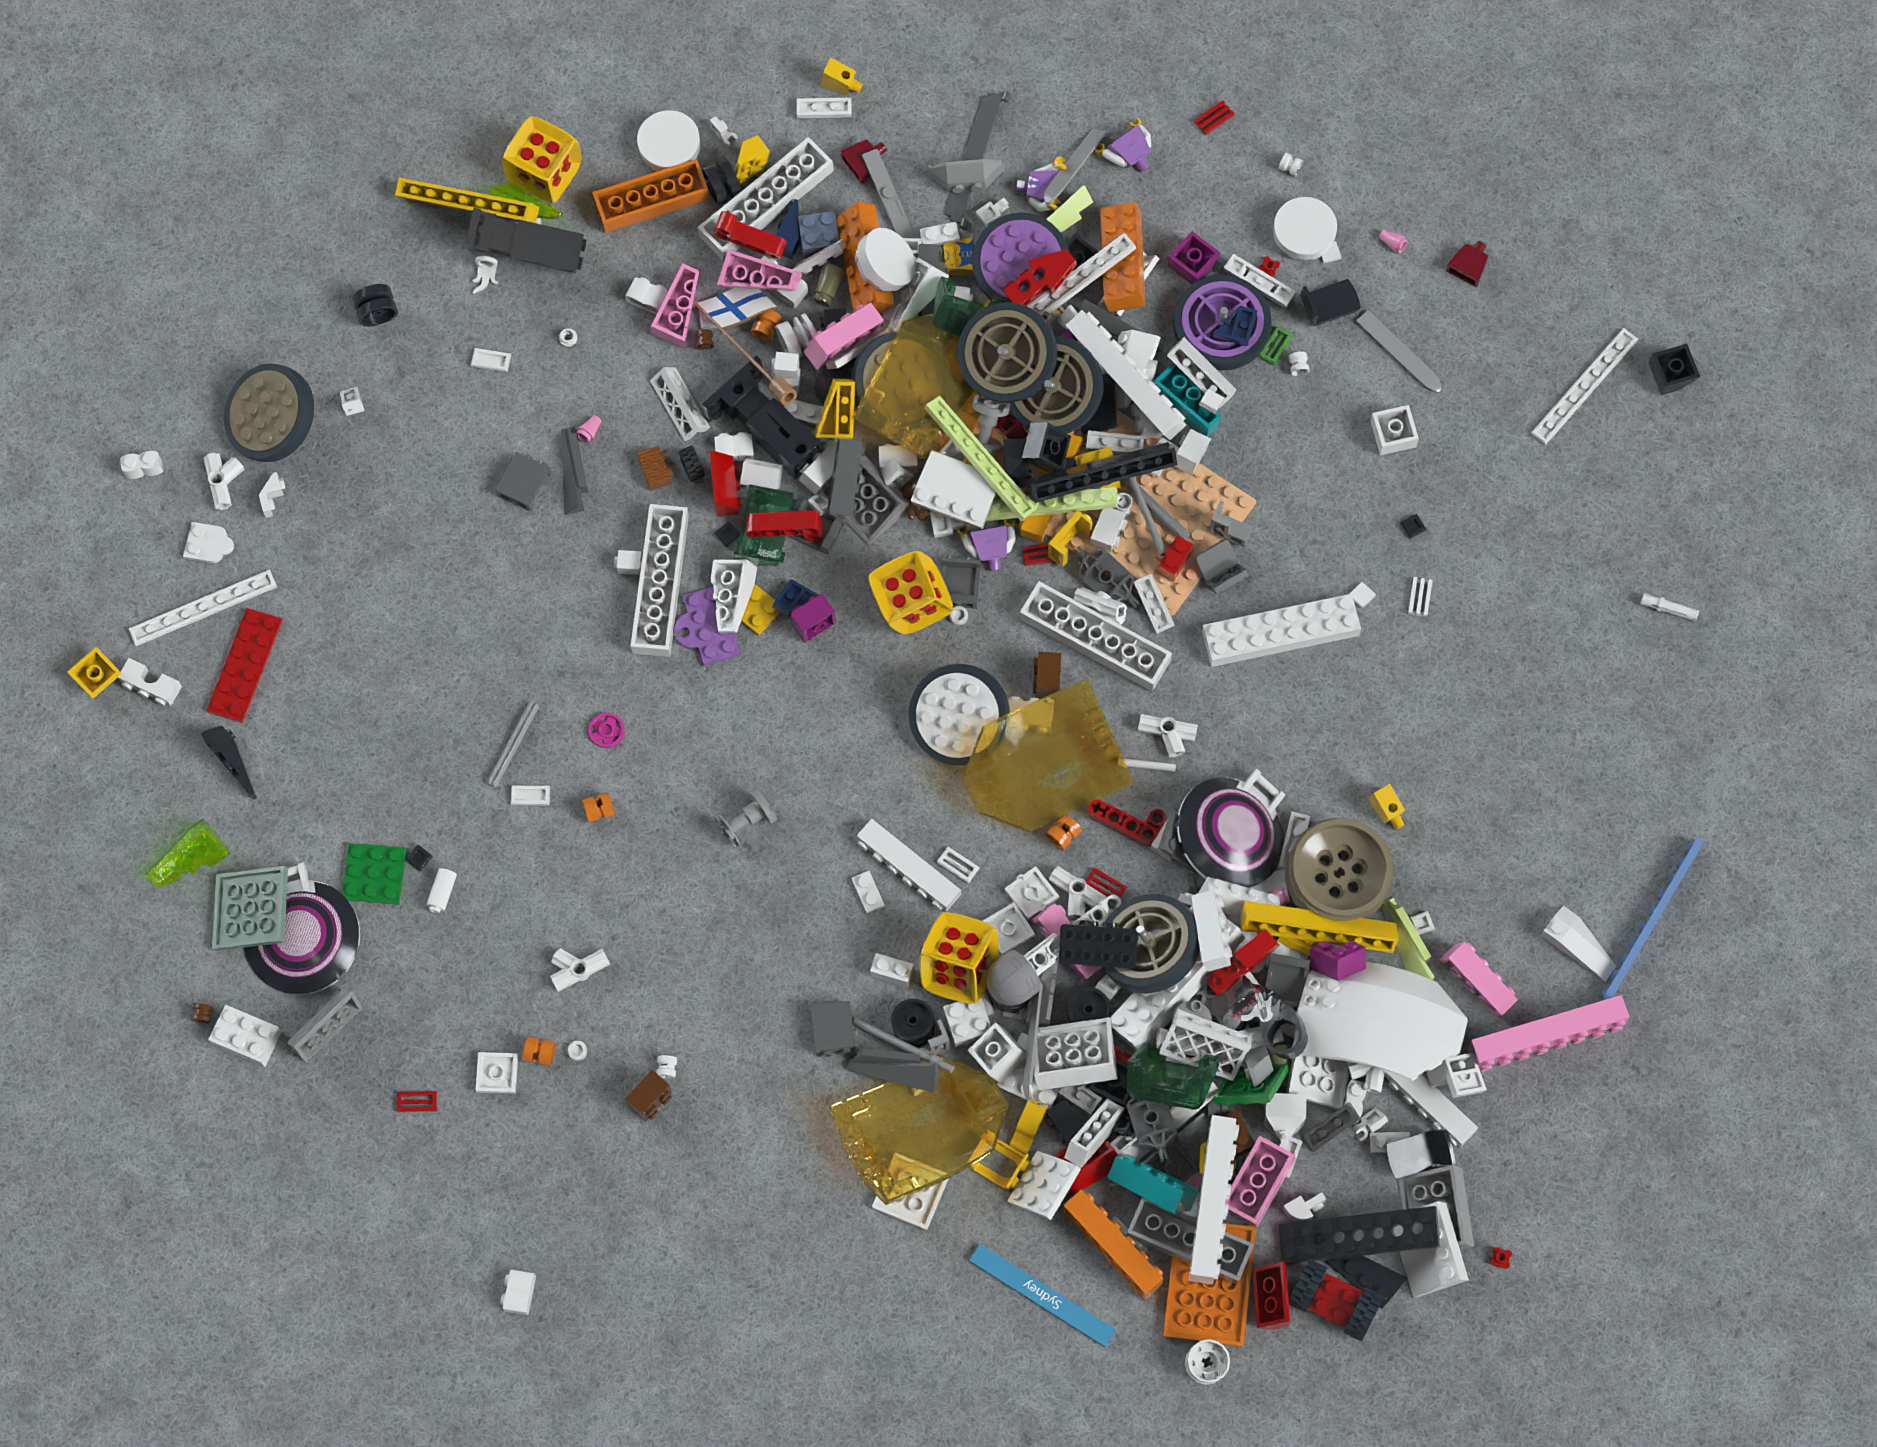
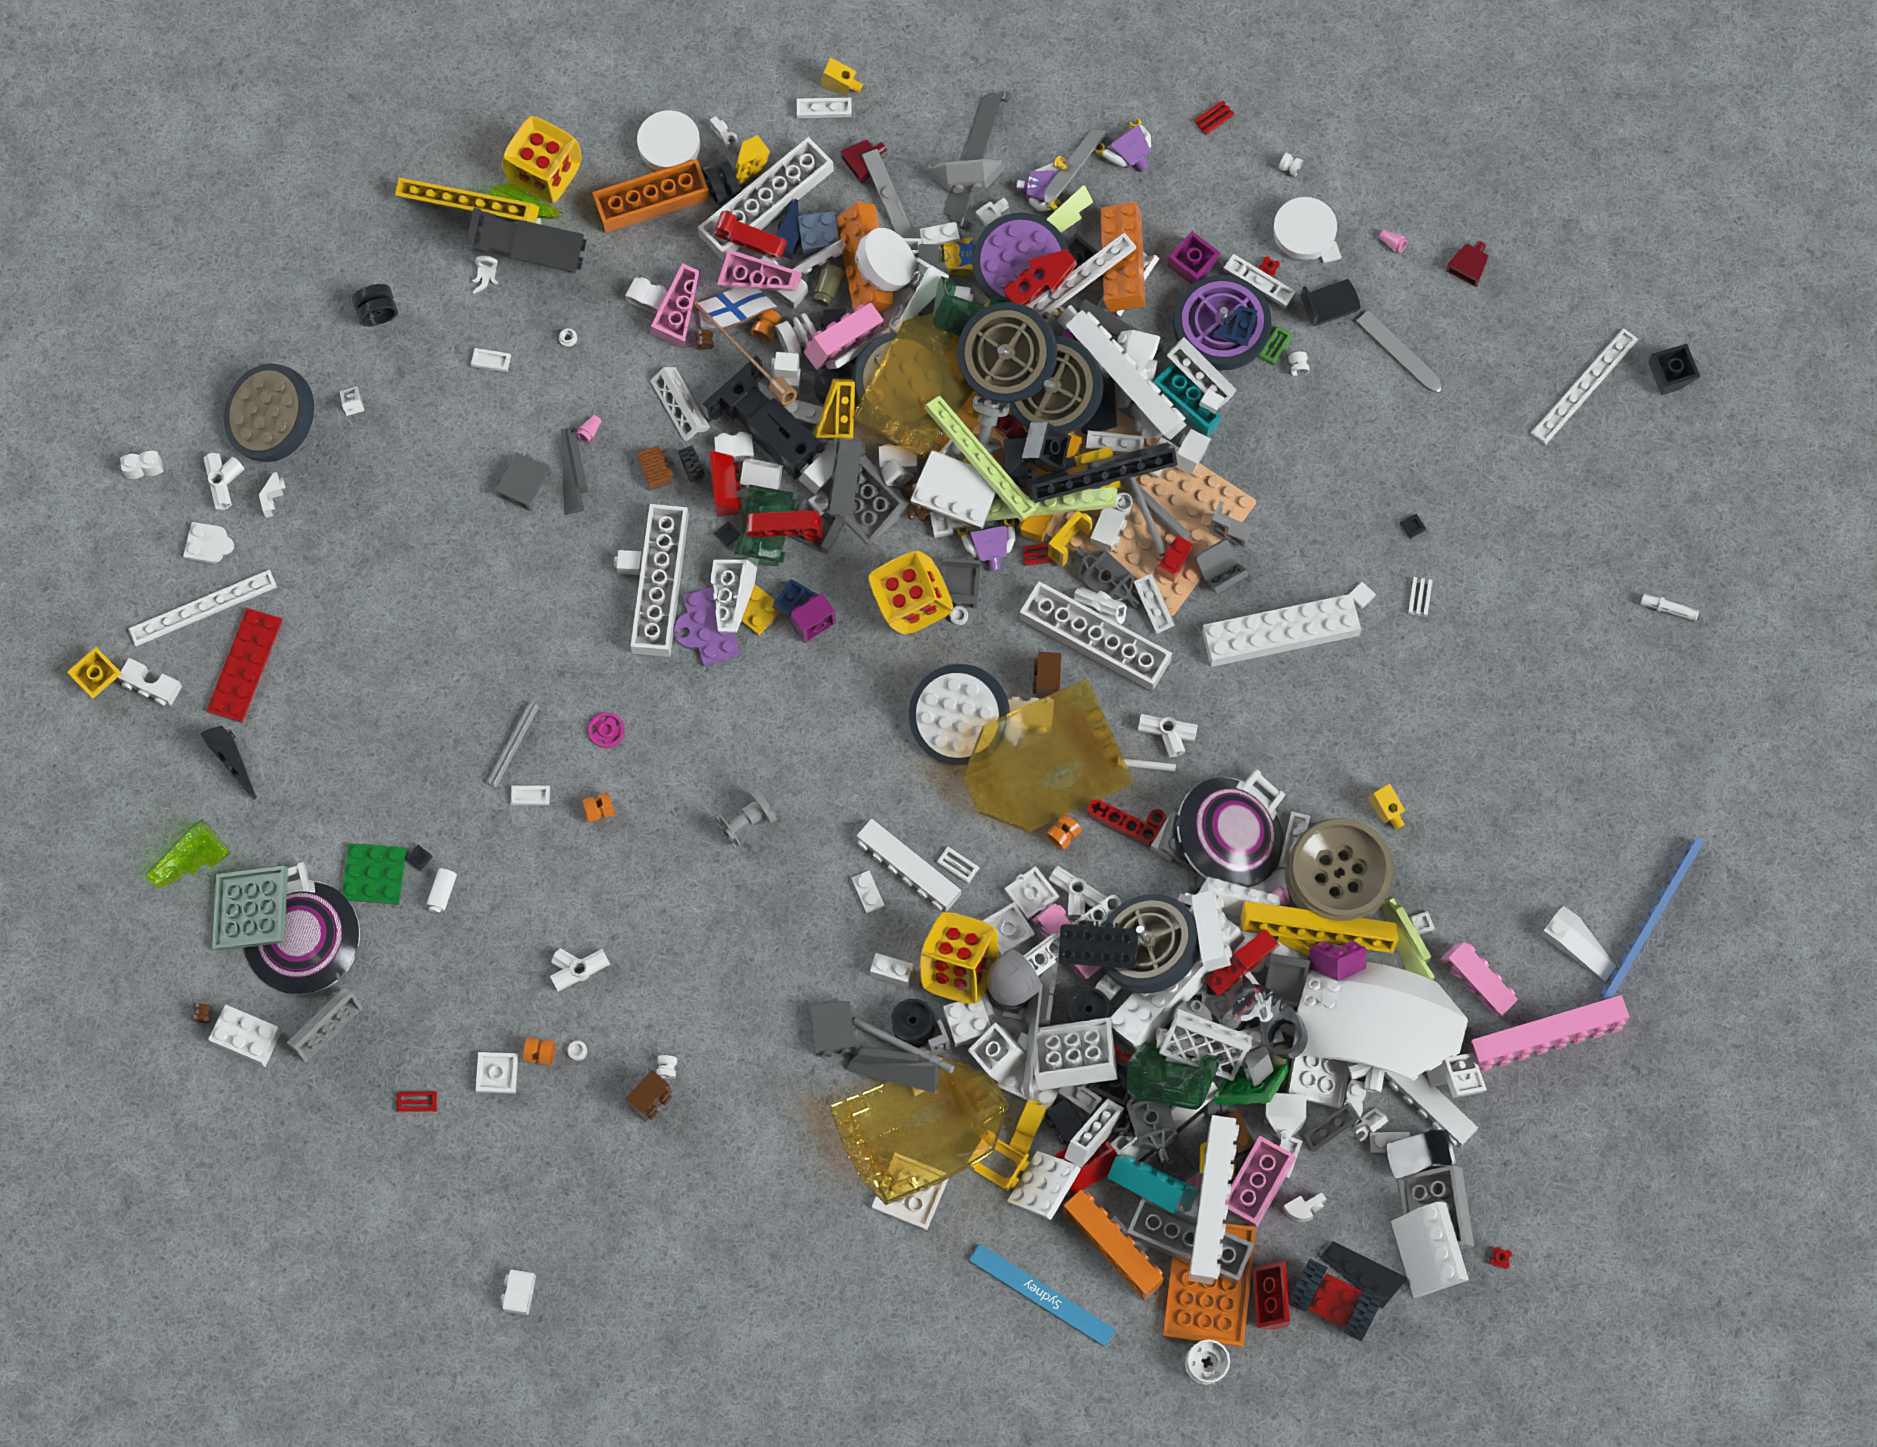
(1108, 878): red tile -> none
(1369, 1244): black plate -> none
(1394, 430): white brick -> none

